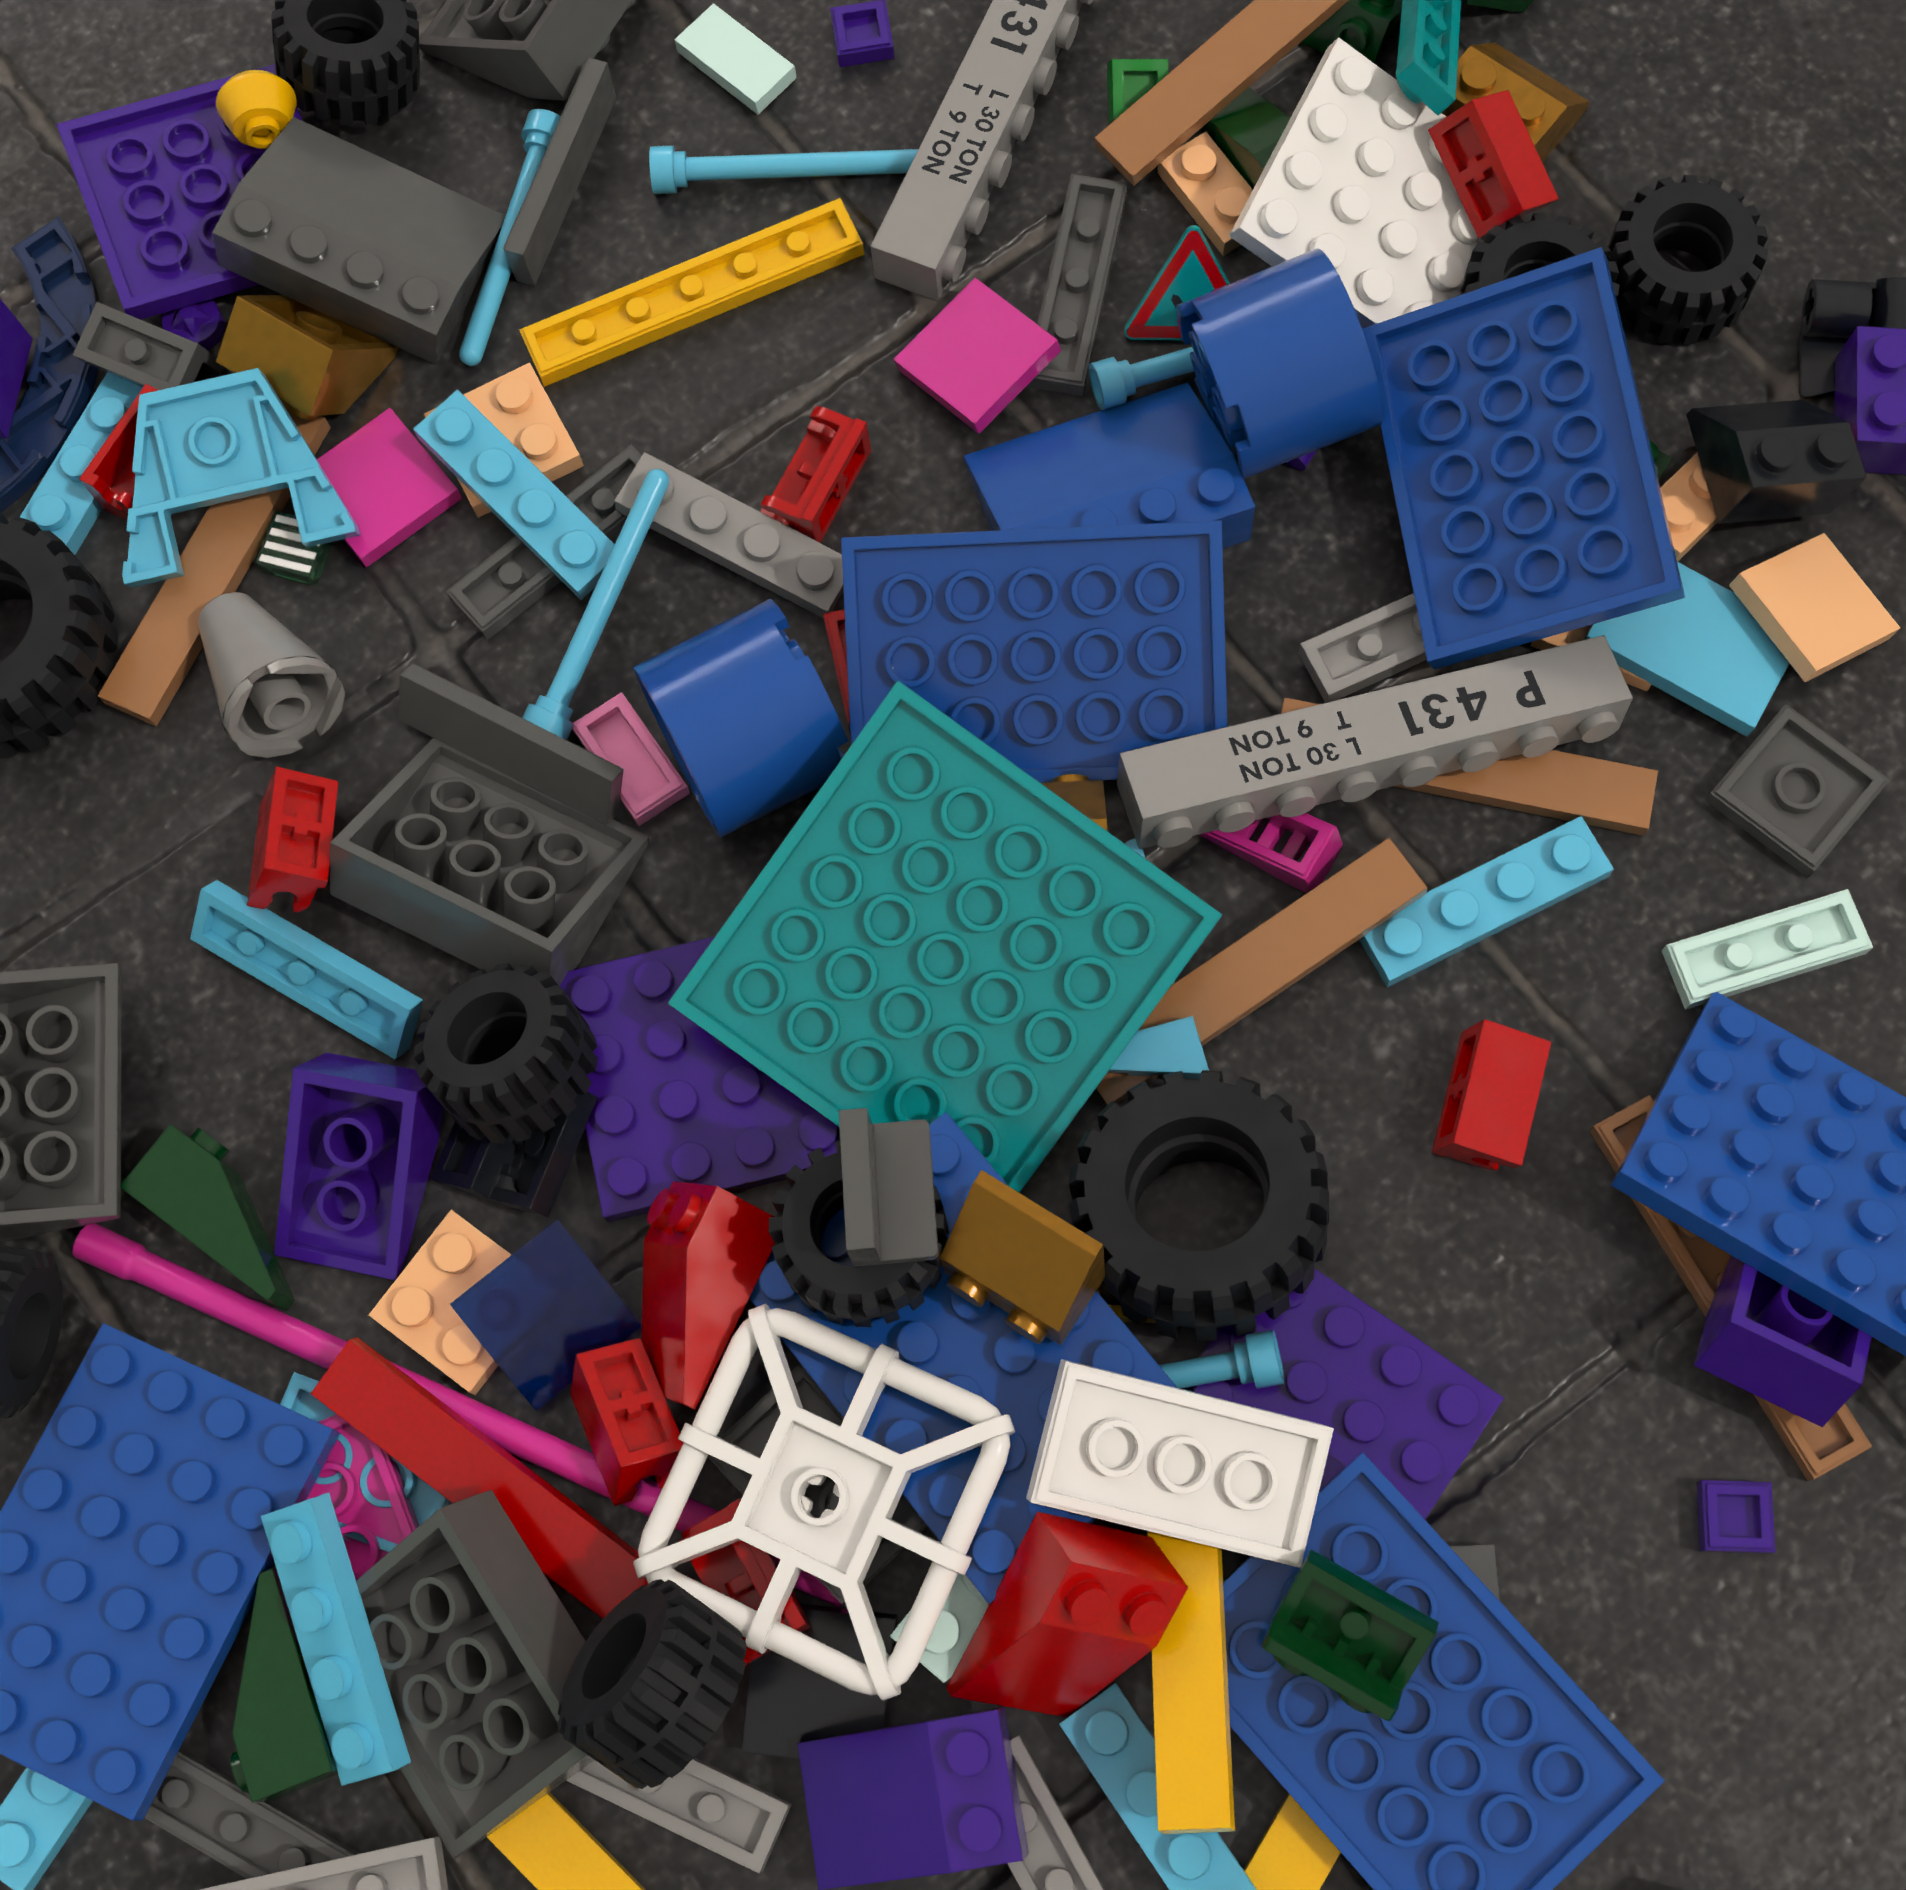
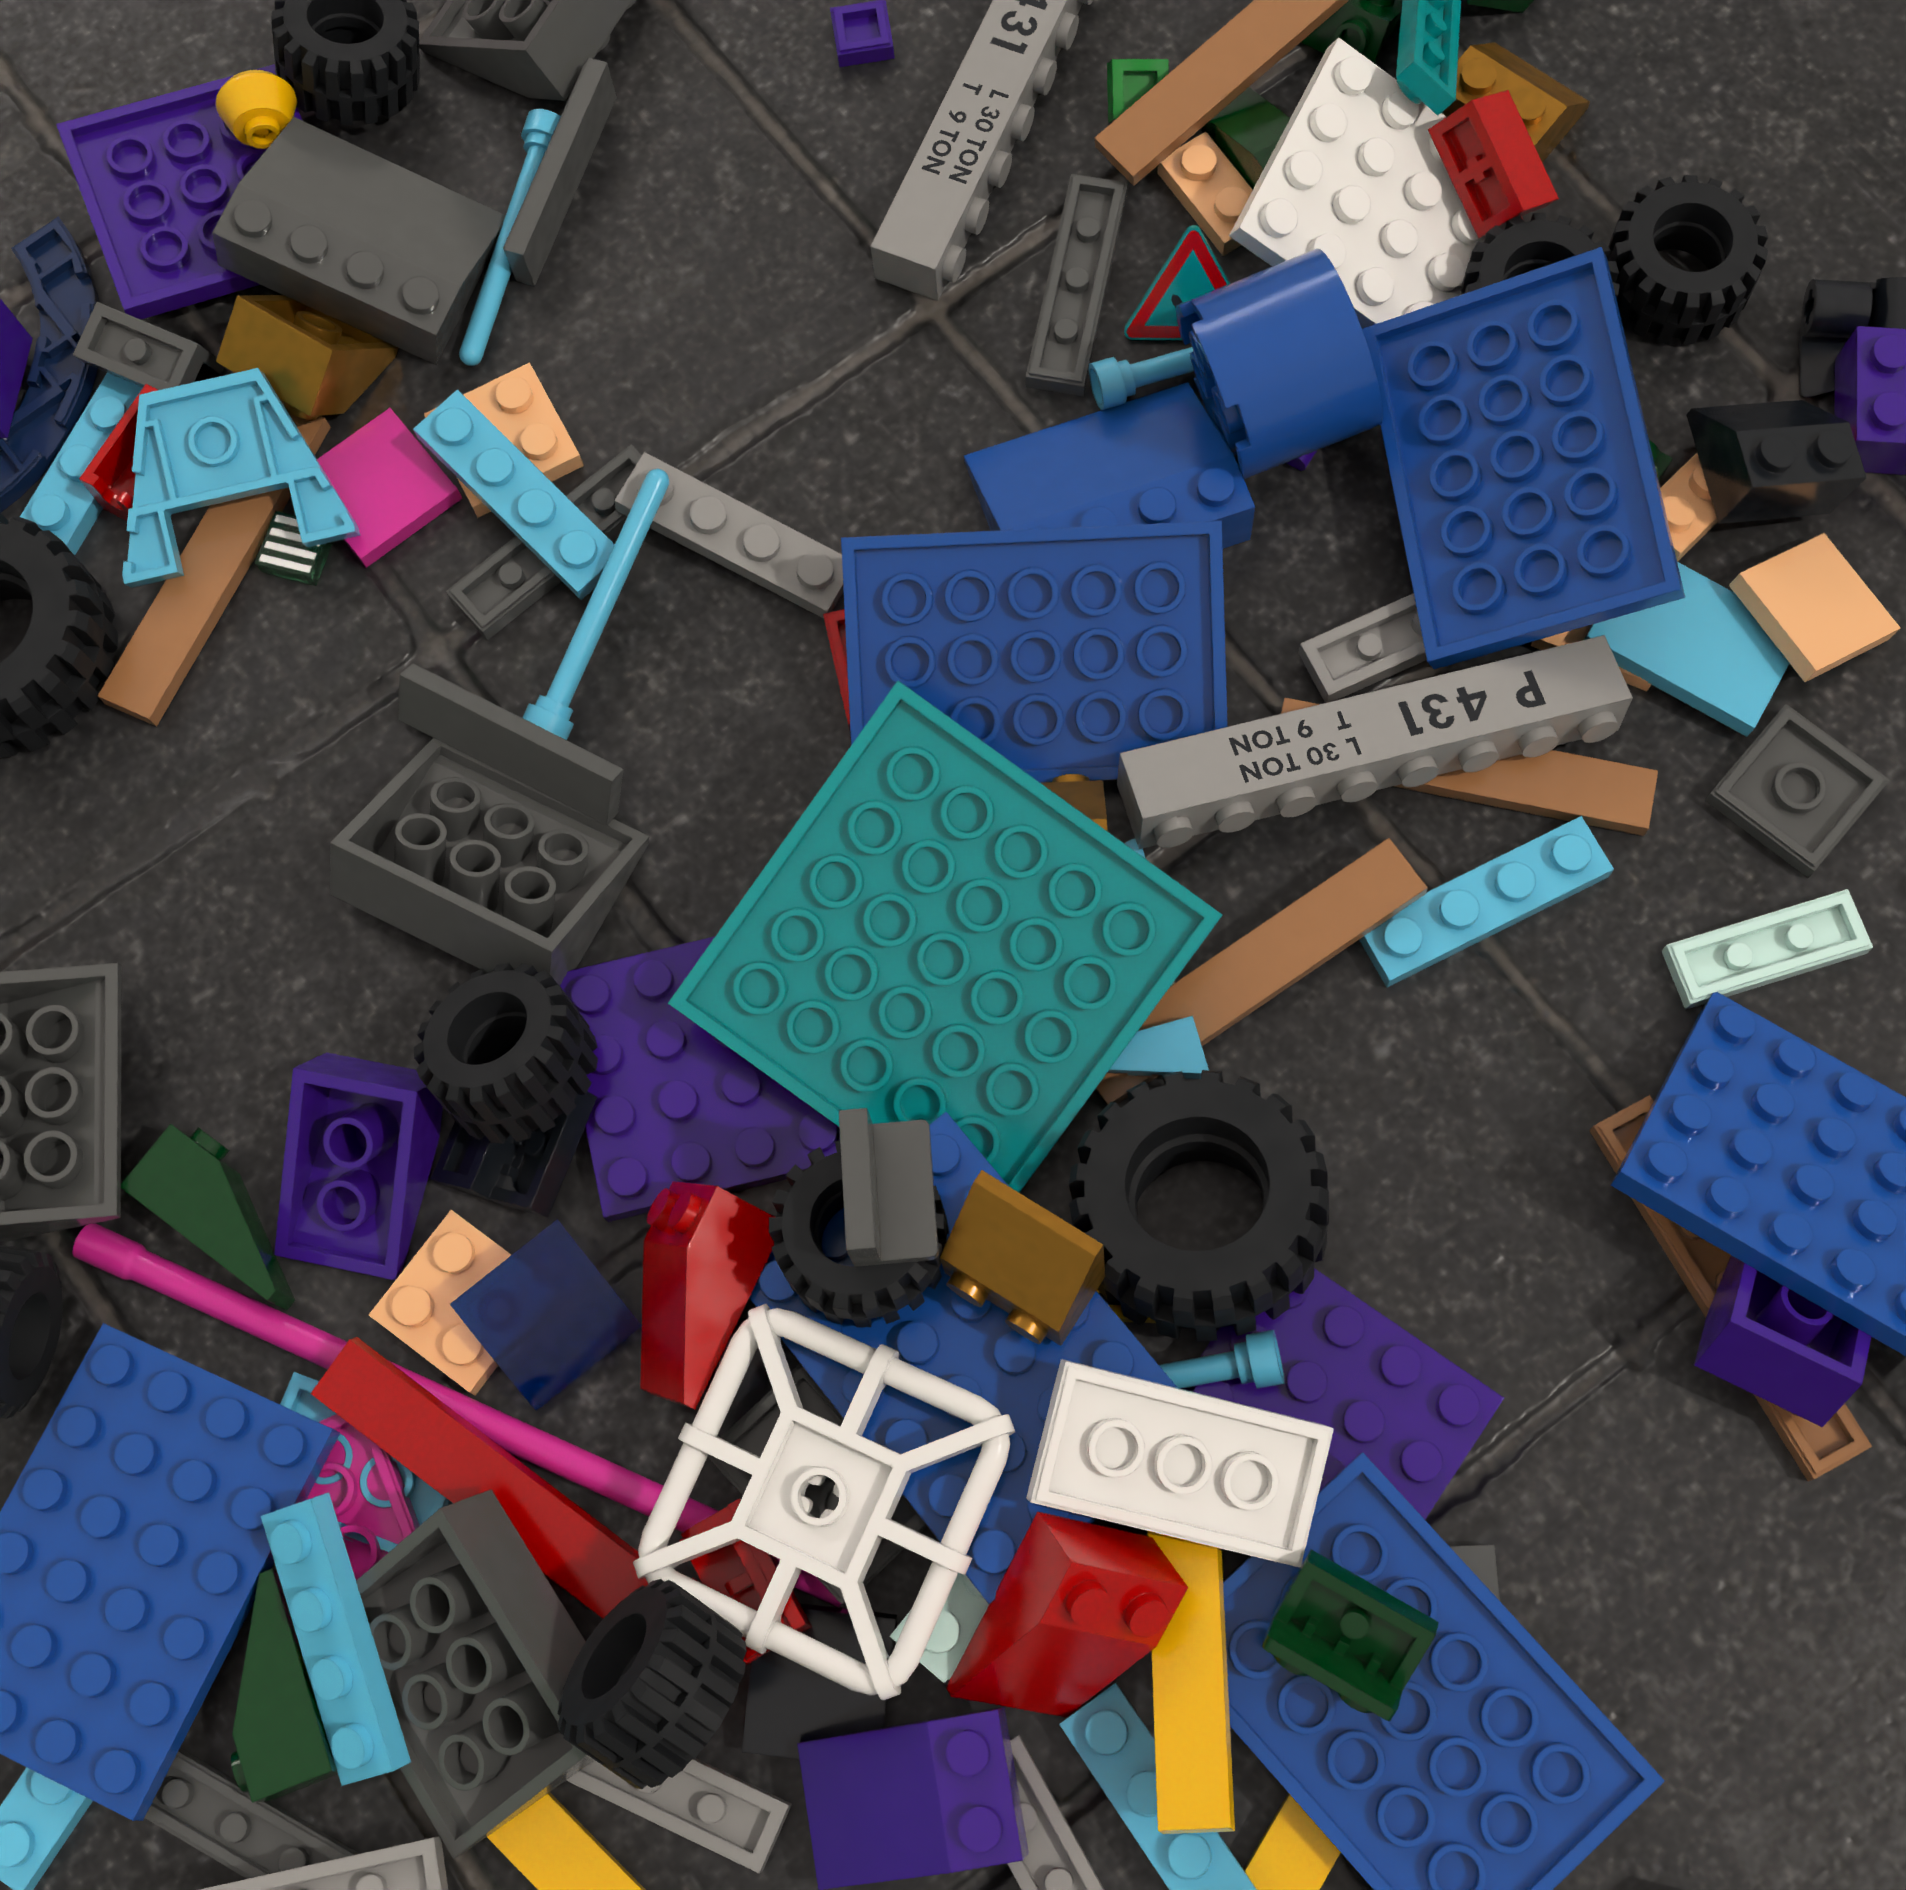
(197, 322): dark purple tile -> none
(265, 678): light grey cone -> none
(293, 838): red hinge -> none
(306, 969): medium azure plate -> none
(622, 738): bright pink tile -> none
(624, 1417): red hinge -> none
(674, 169): medium azure piece -> none
(692, 292): yellow tile -> none
(735, 58): light aqua tile -> none
(744, 717): blue brick -> none
(820, 473): red hinge -> none
(977, 355): dark pink tile -> none
(1284, 866): dark pink slope -> none
(1491, 1096): red hinge -> none
(1735, 1517): dark purple tile -> none

